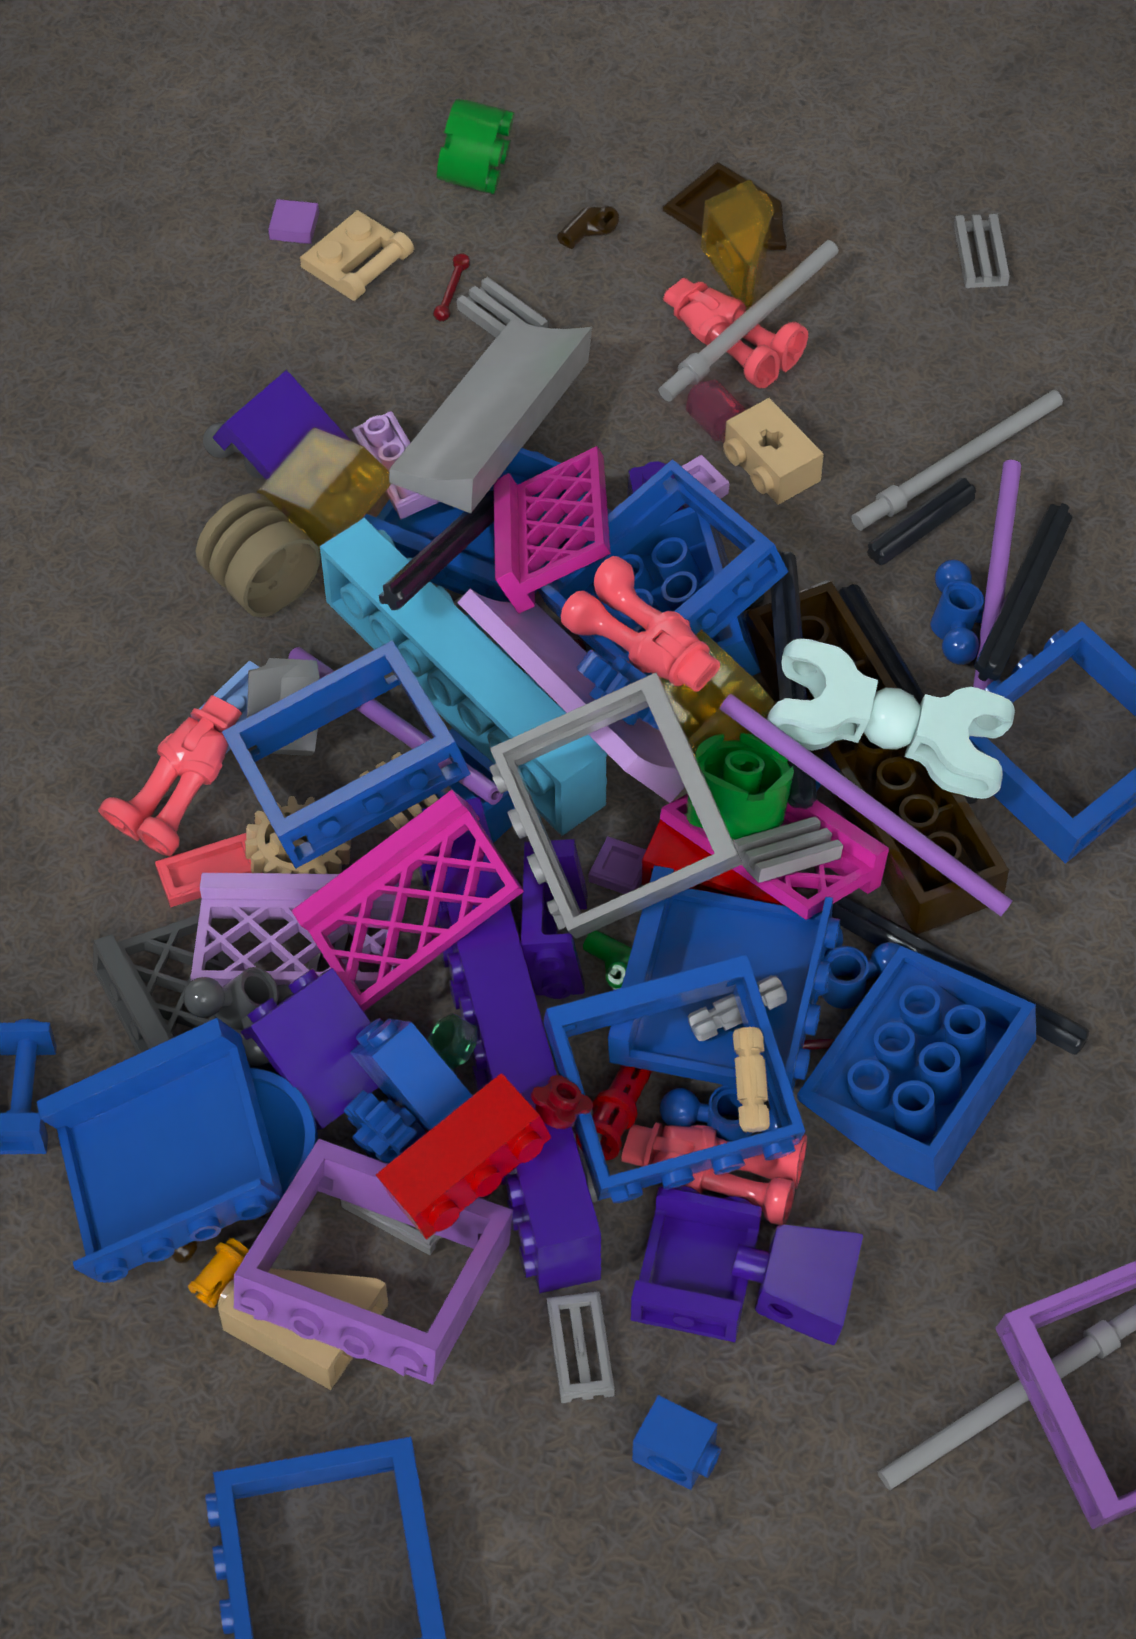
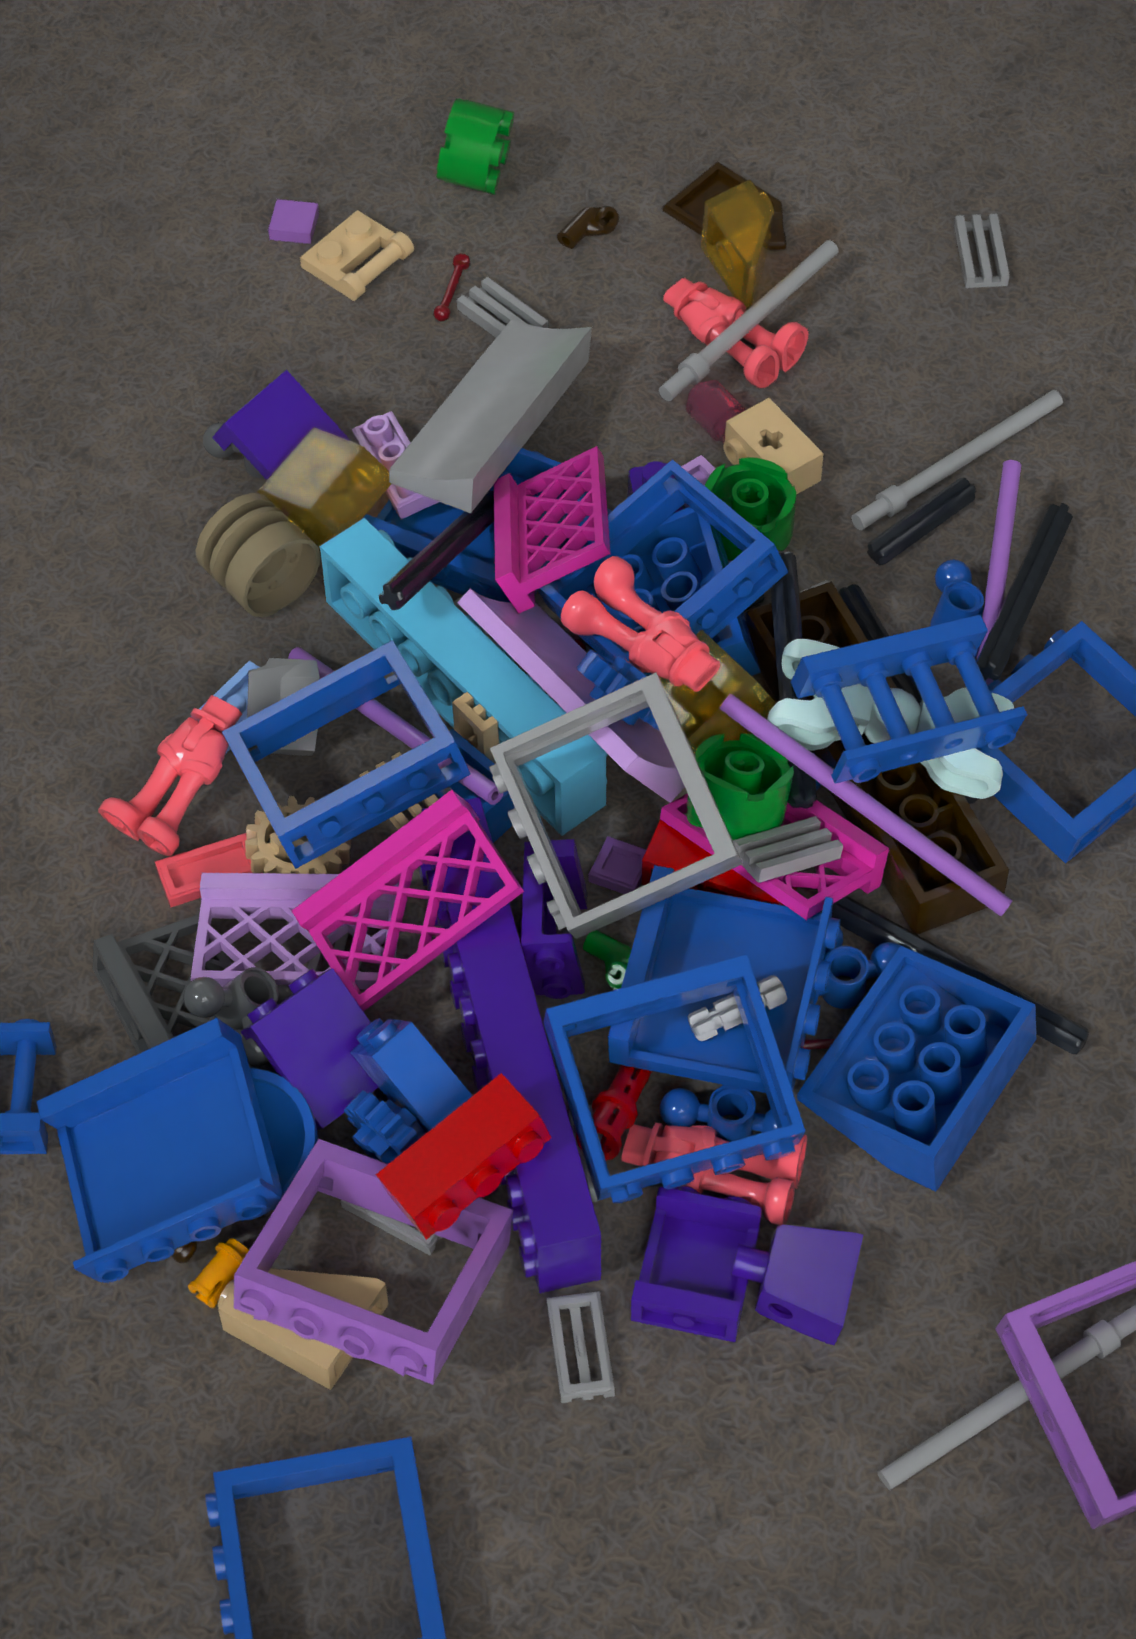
(453, 1039): tile -> none
(473, 725): none -> tan tile
(560, 1102): dark red plate -> none
(676, 1443): blue brick -> none
(751, 1079): tan axle -> none
(759, 495): none -> green brick
(911, 654): none -> blue fence

